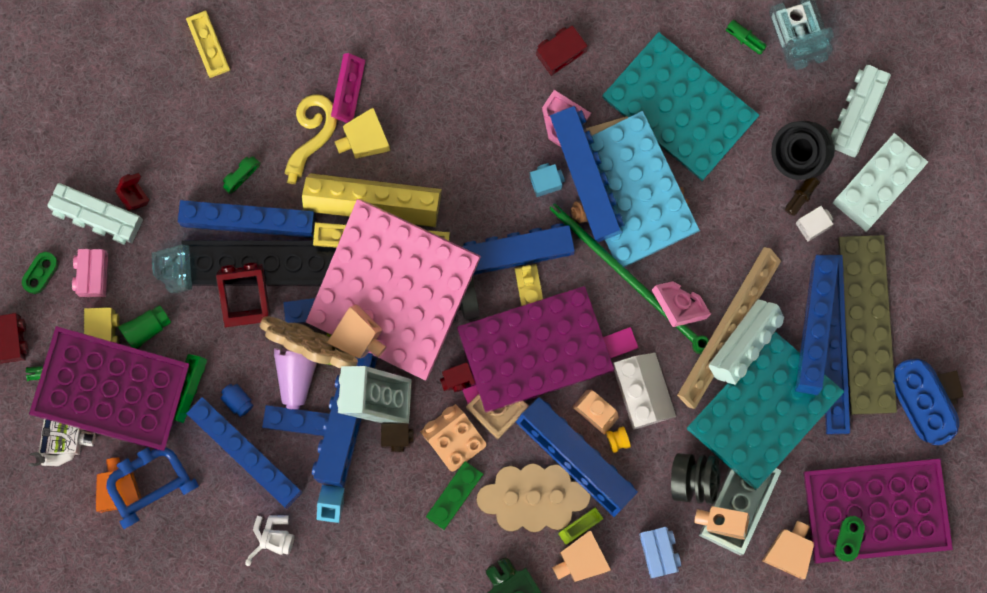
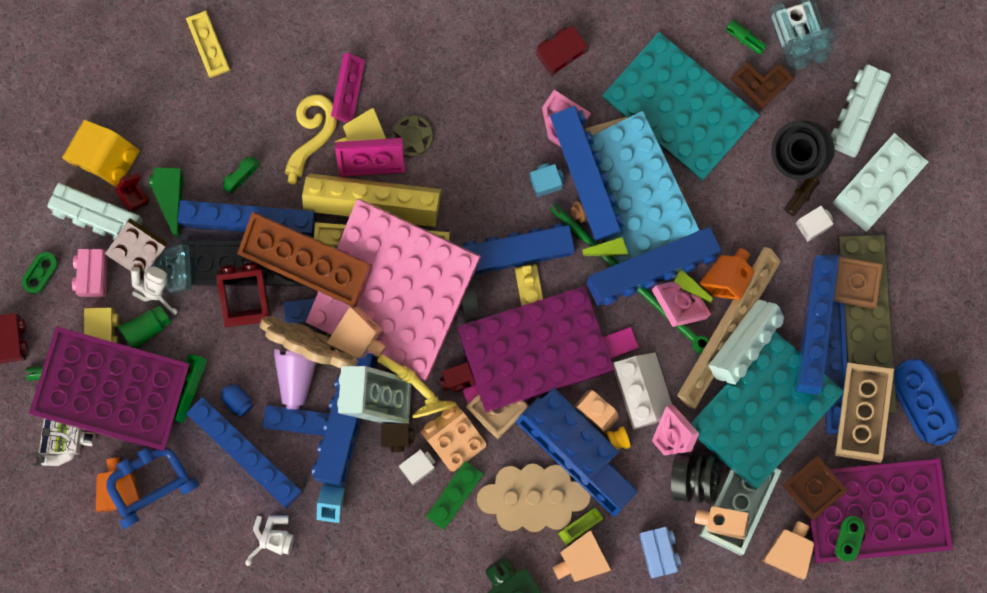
(101, 152): none -> yellow piece
(136, 247): none -> plate
(151, 287): none -> white piece
(168, 189): none -> green slope
(304, 259): none -> dark orange plate
(370, 157): none -> dark pink tile
(406, 374): none -> light yellow dish
(413, 134): none -> olive wheel
(417, 466): none -> white brick
(570, 435): none -> blue plate
(611, 248): none -> lime piece
(653, 266): none -> blue brick
(674, 433): none -> bright pink plate
(691, 286): none -> lime piece
(729, 276): none -> orange torso
(762, 89): none -> reddish brown plate
(814, 488): none -> reddish brown plate
(857, 282): none -> medium nougat tile
(864, 412): none -> tan brick

